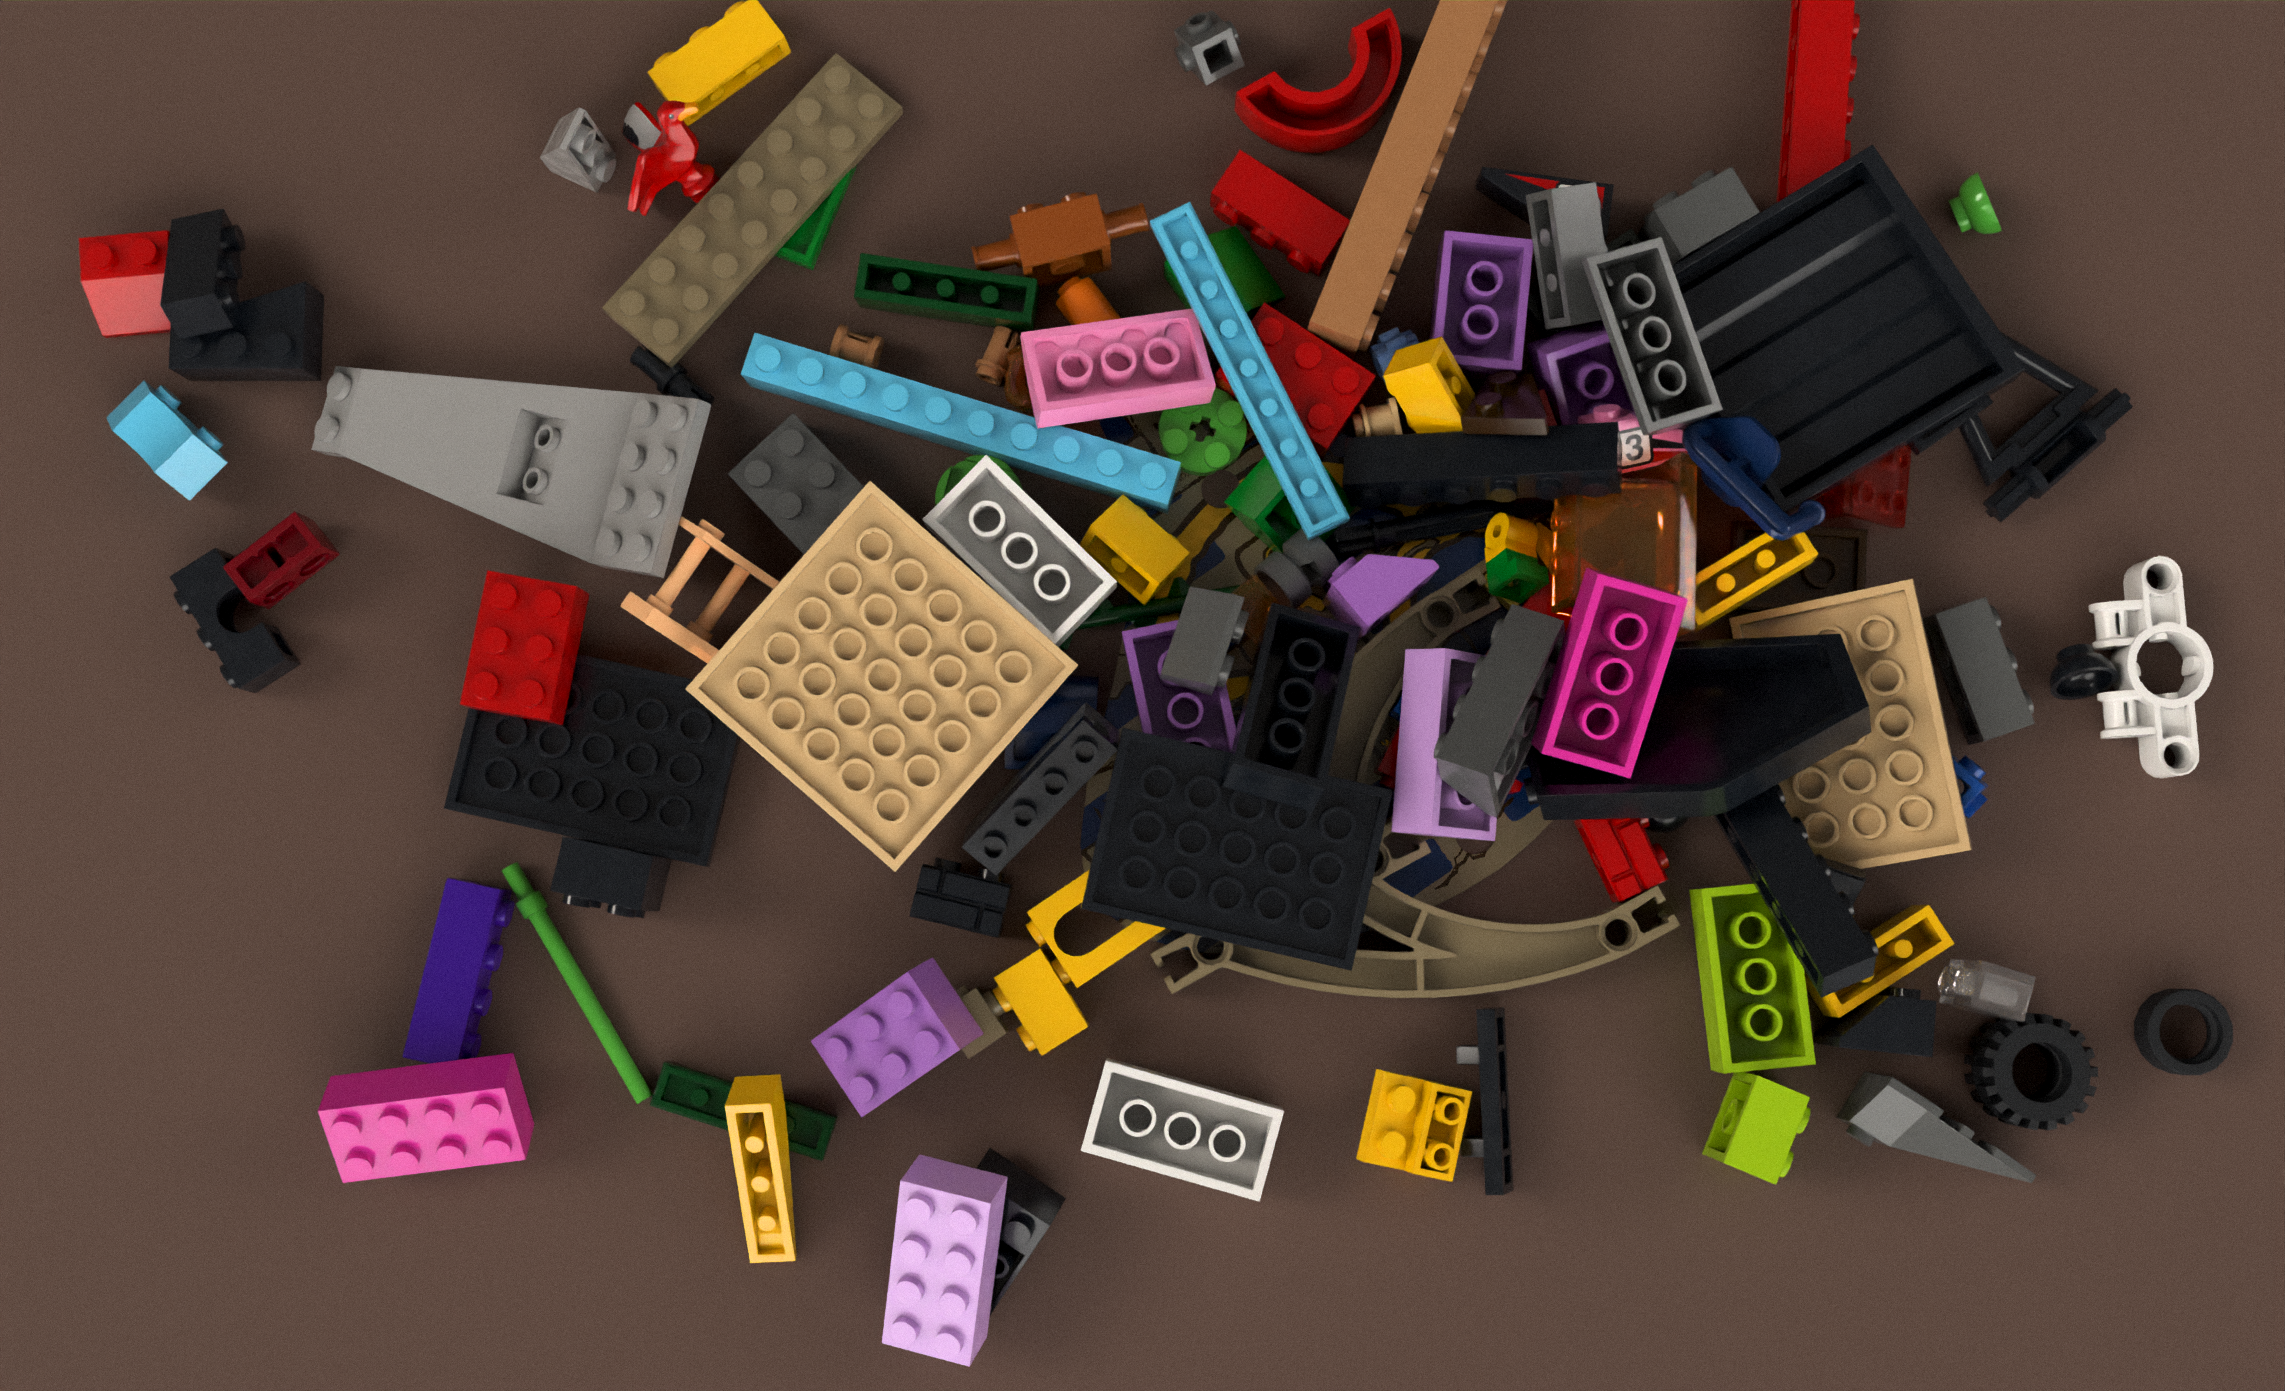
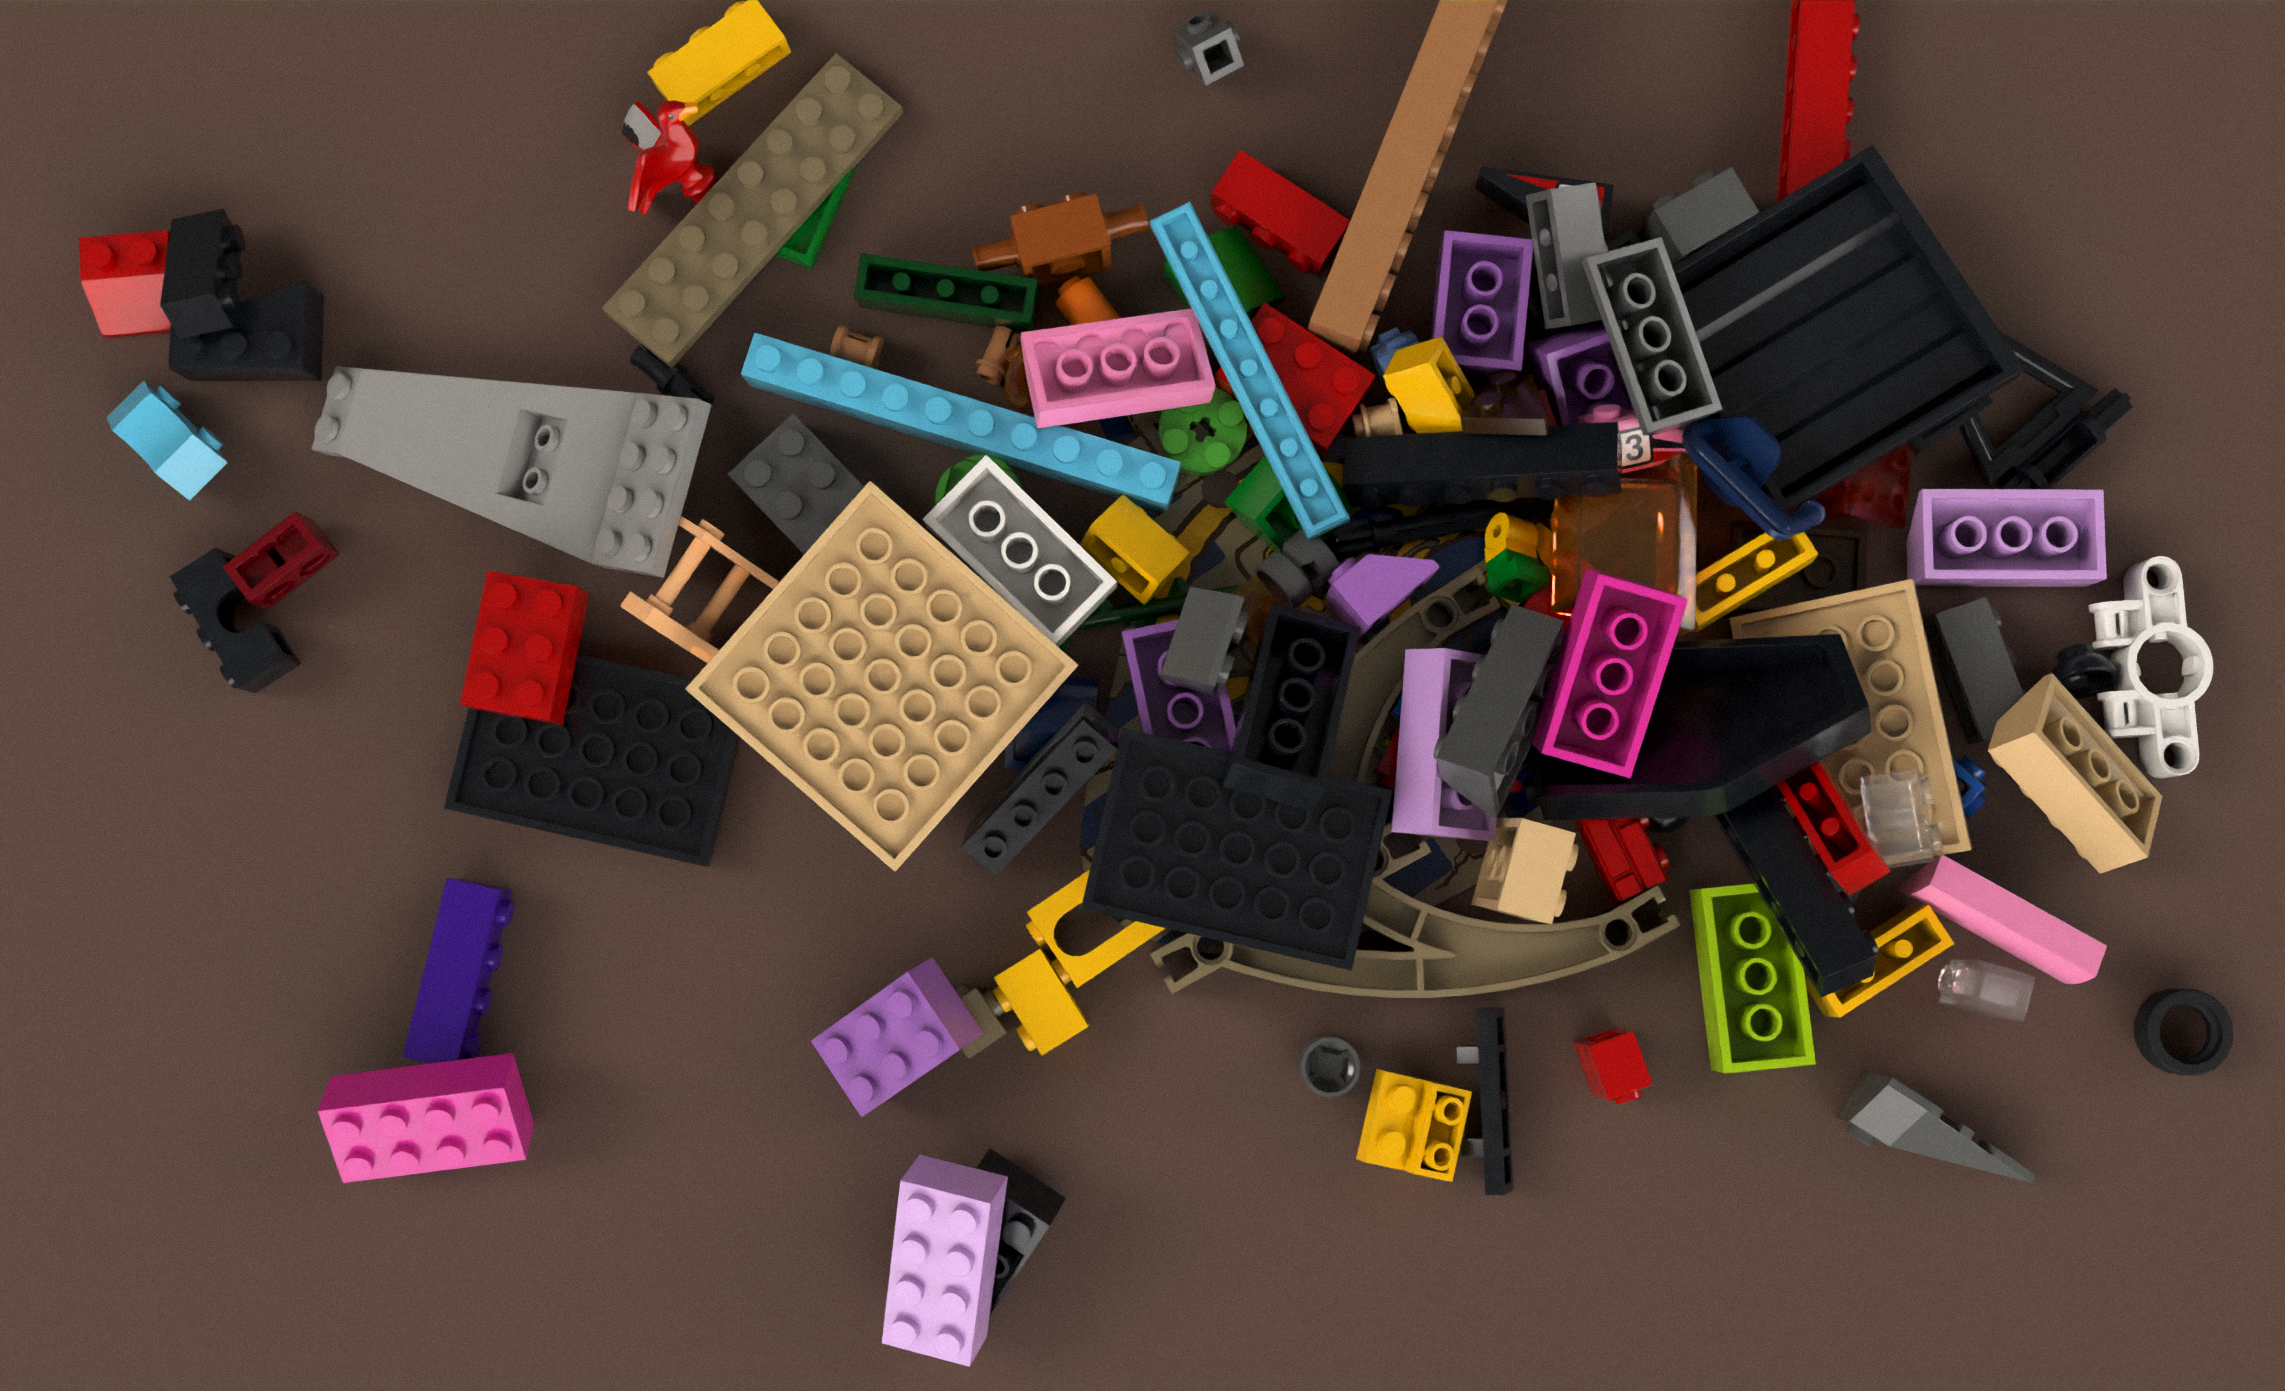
(532, 907): bright green bar -> none
(579, 151): light grey slope -> none
(611, 875): black brick -> none
(704, 1100): dark green tile -> none
(762, 1166): yellow slope -> none
(961, 899): black brick -> none
(1182, 1129): white brick -> none
(1328, 1065): none -> dark grey wheel
(1334, 116): red brick -> none
(1526, 870): none -> tan brick
(1613, 1065): none -> red brick
(1757, 1126): lime brick -> none
(1833, 828): none -> red brick
(1887, 1023): black slope -> none
(1899, 817): none -> clear brick
(1974, 208): bright green piece -> none
(2005, 920): none -> bright pink slope
(2007, 538): none -> lavender slope
(2066, 1078): black tyre -> none
(2077, 776): none -> tan slope

